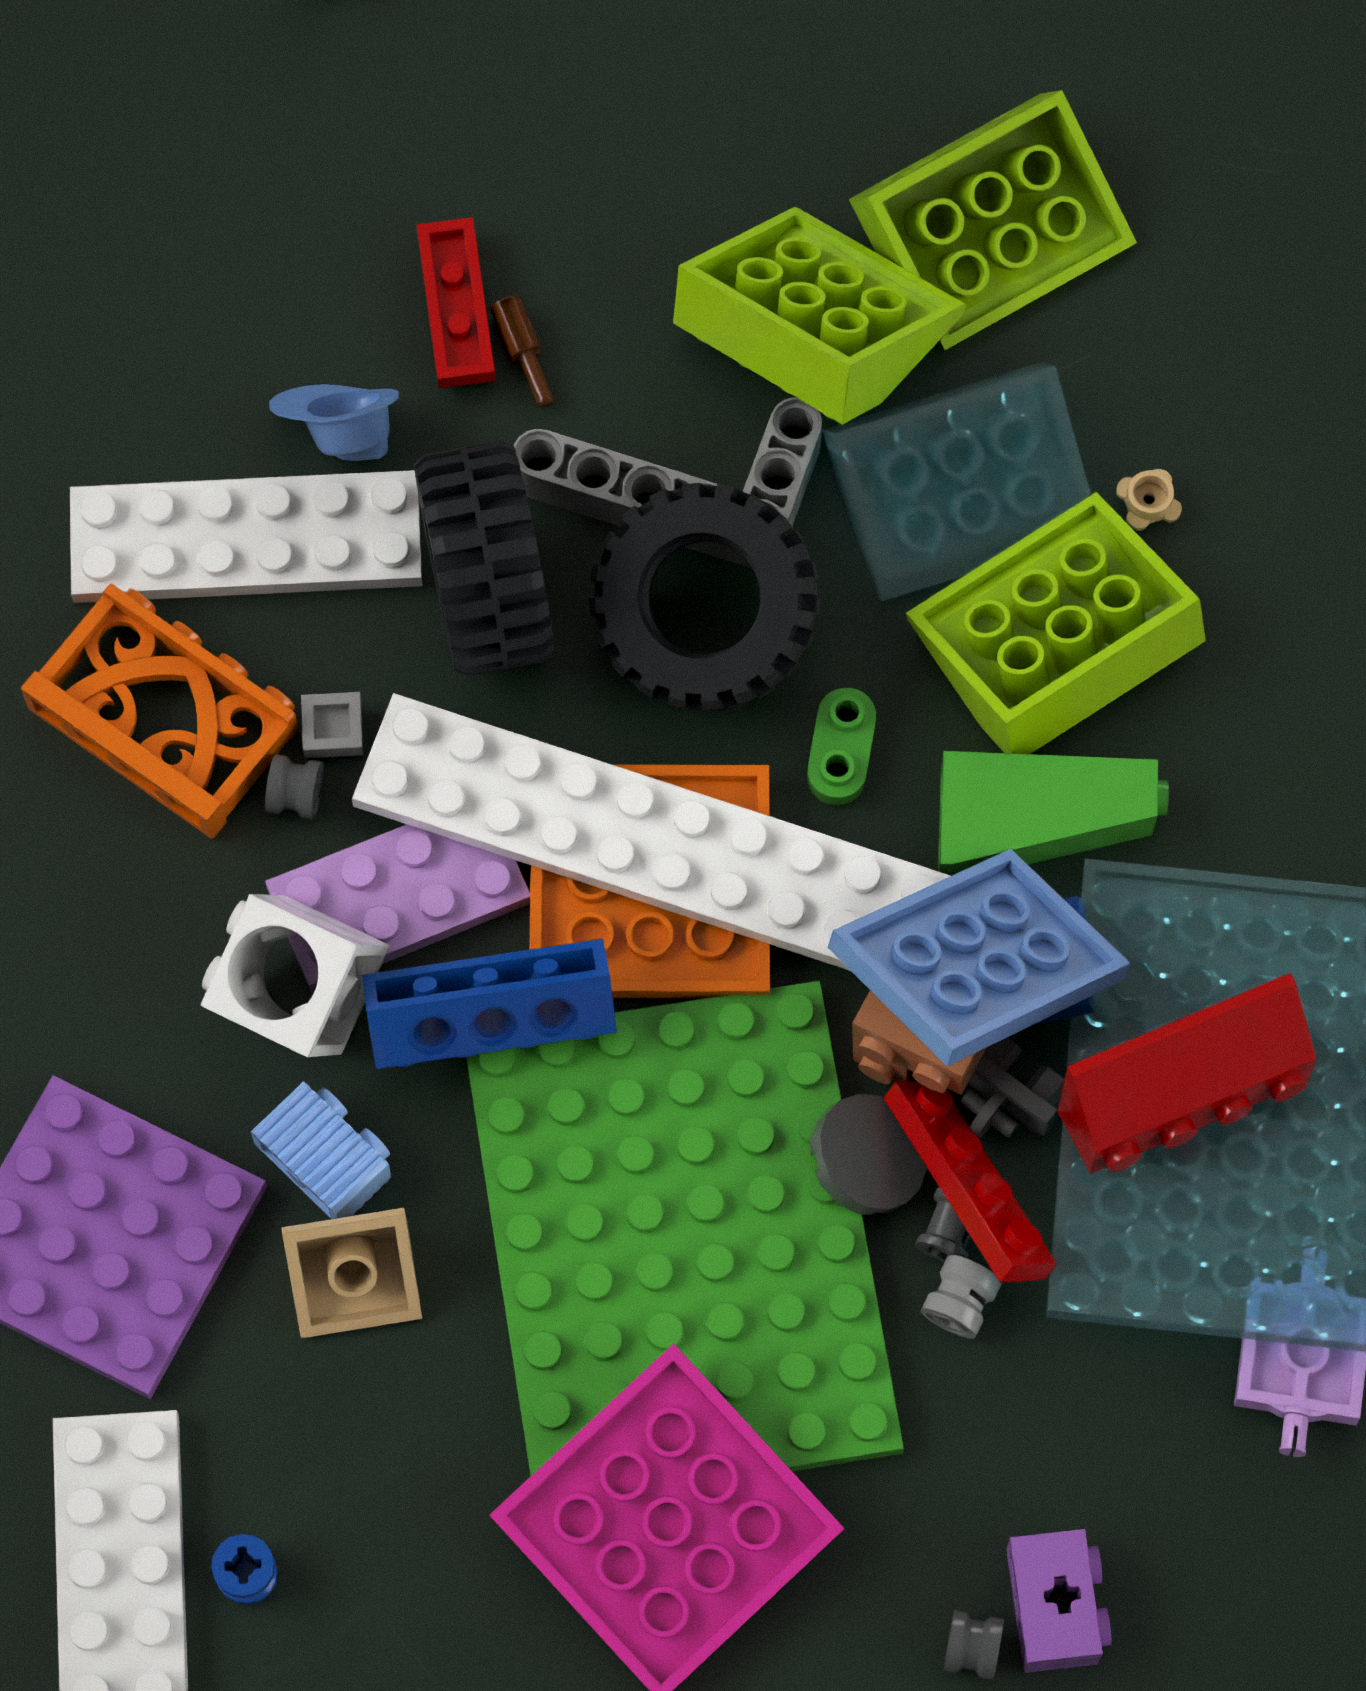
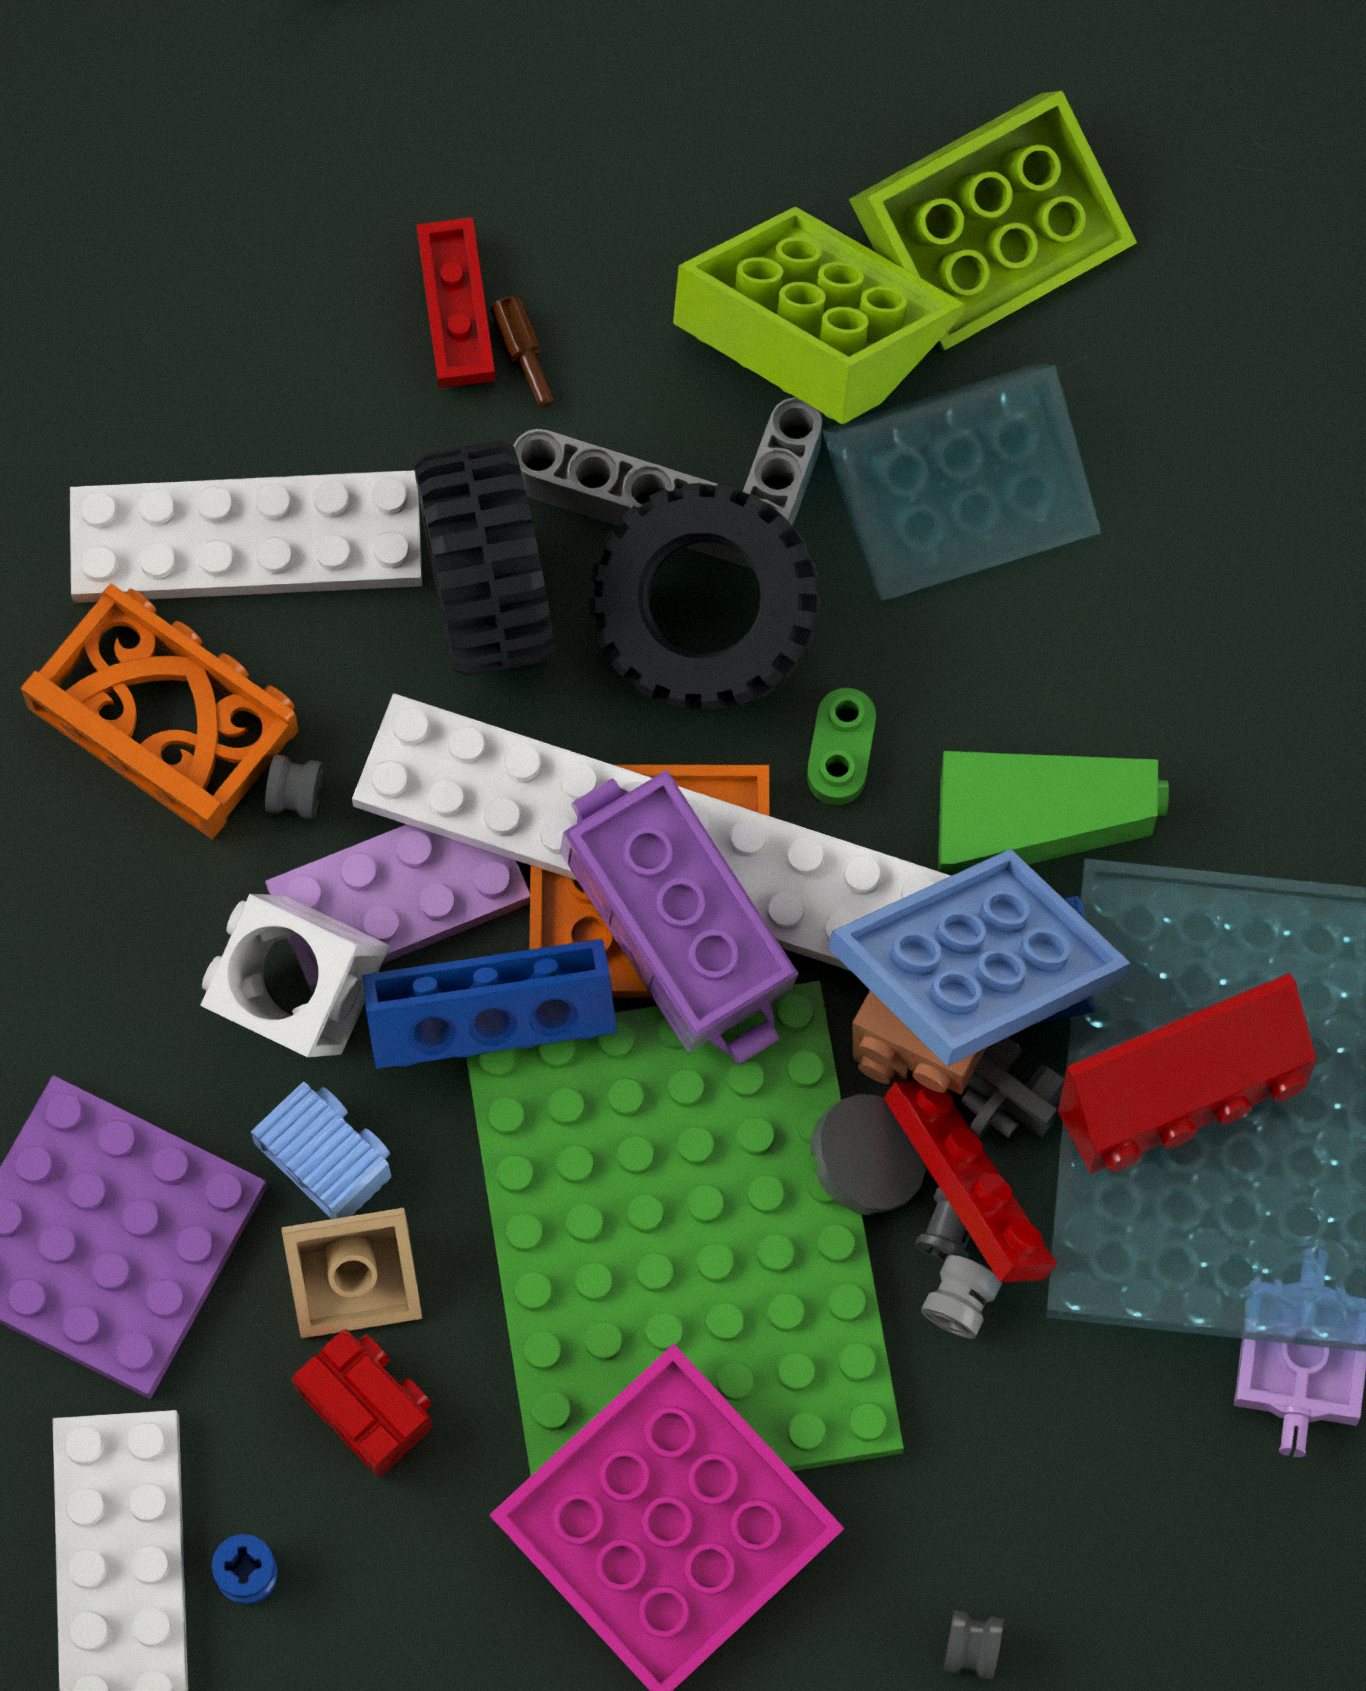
(332, 725): light grey plate -> none
(341, 418): medium blue piece -> none
(364, 1401): none -> red brick
(678, 913): none -> medium lavender container
(1044, 1635): medium lavender brick -> none
(1058, 626): lime slope -> none
(1149, 483): tan plate -> none

